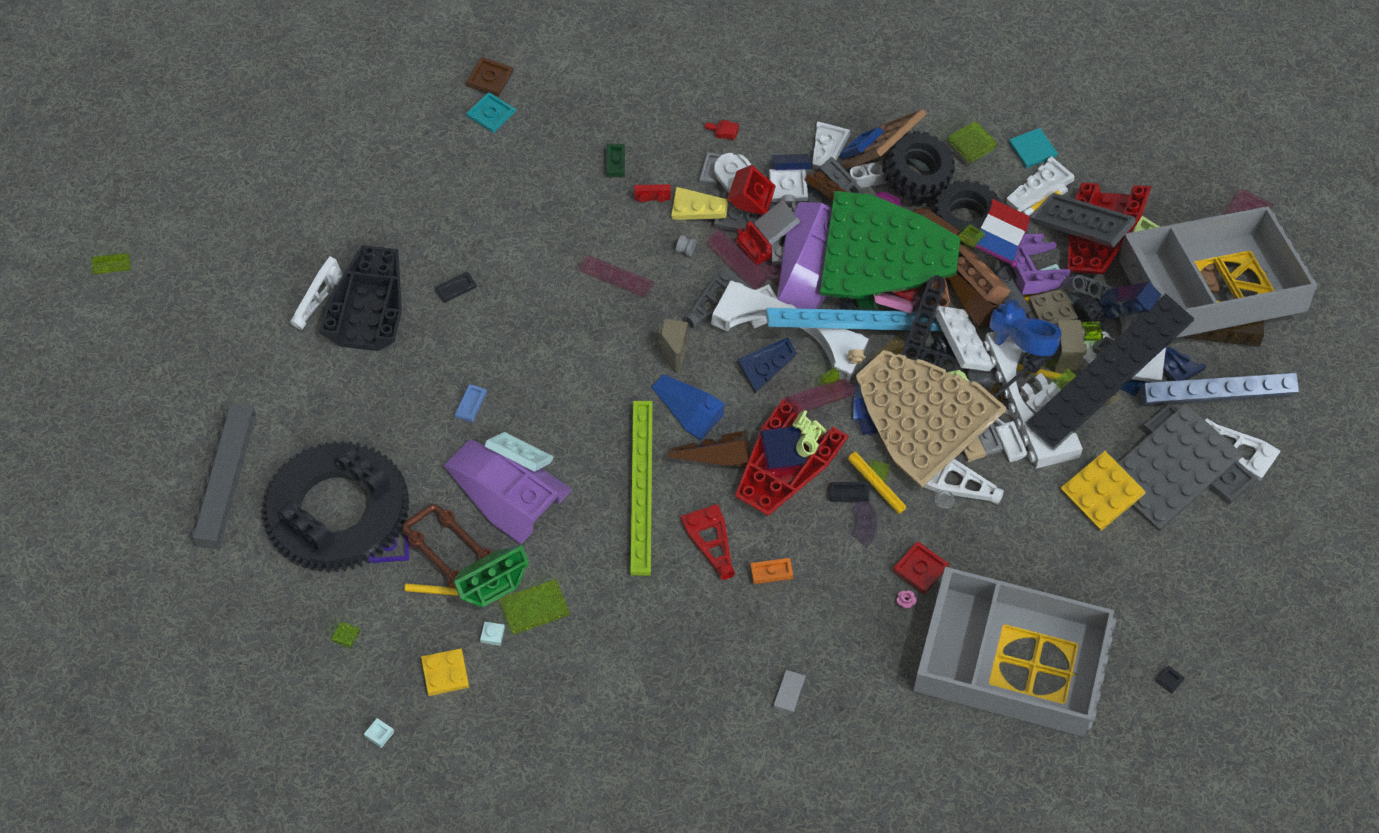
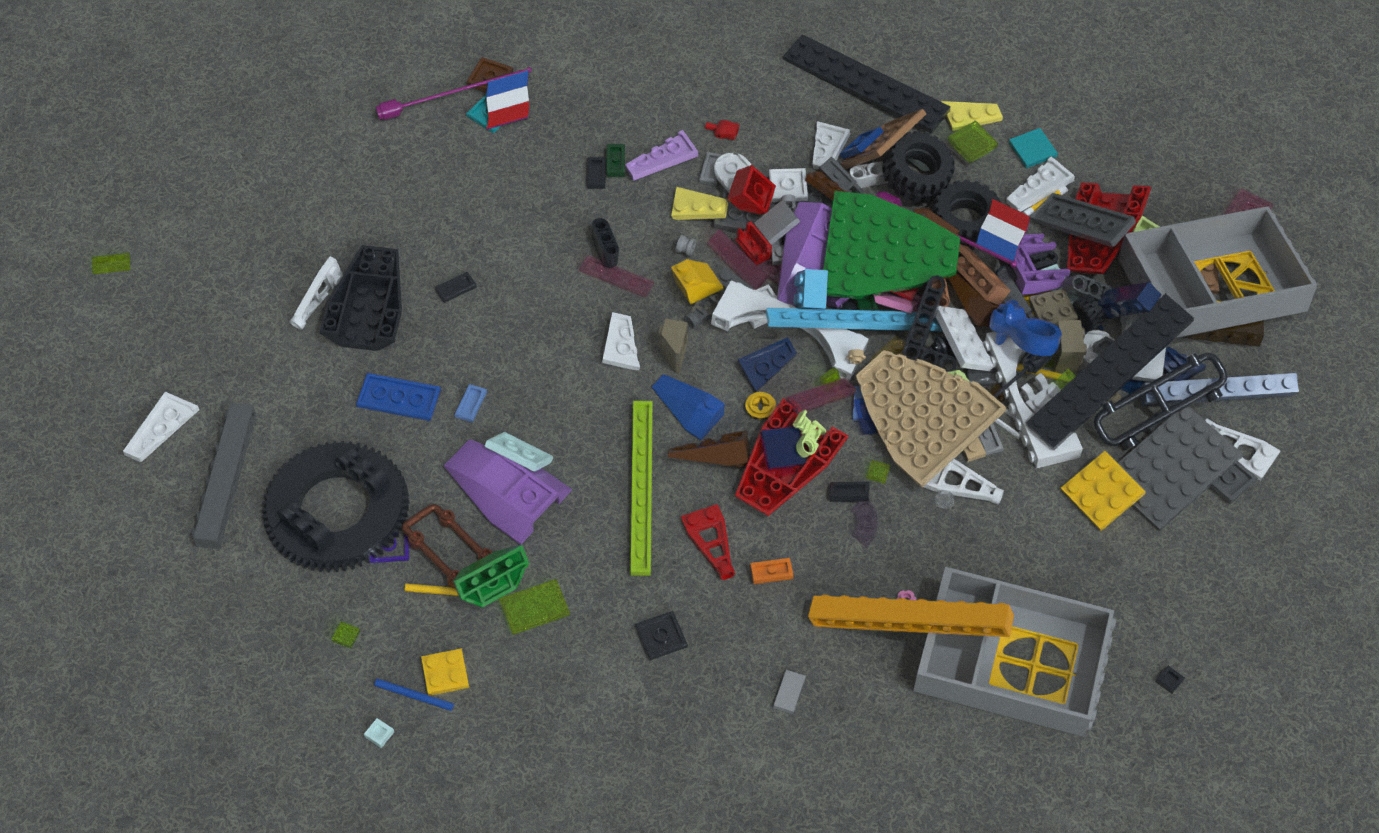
(160, 424): none -> white wing
(398, 397): none -> blue tile
(414, 694): none -> blue bar
(492, 633): light aqua plate -> none
(505, 99): none -> flag
(596, 173): none -> black tile
(605, 242): none -> black beam
(620, 343): none -> white wing
(652, 192): red plate -> none
(661, 635): none -> black tile
(671, 153): none -> lavender wing
(695, 280): none -> yellow slope
(754, 400): none -> yellow gear
(791, 162): clear blue tile -> none
(811, 289): none -> medium azure brick
(835, 301): none -> medium lavender tile
(865, 82): none -> black plate
(877, 482): yellow axle -> none
(912, 615): none -> light orange brick
(920, 567): red plate -> none
(965, 113): none -> light yellow wing
(971, 235): clear neon green tile -> none
(1011, 441): white tile -> none
(1040, 259): none -> black beam
(1093, 331): clear neon green tile -> none
(1128, 438): none -> black bar

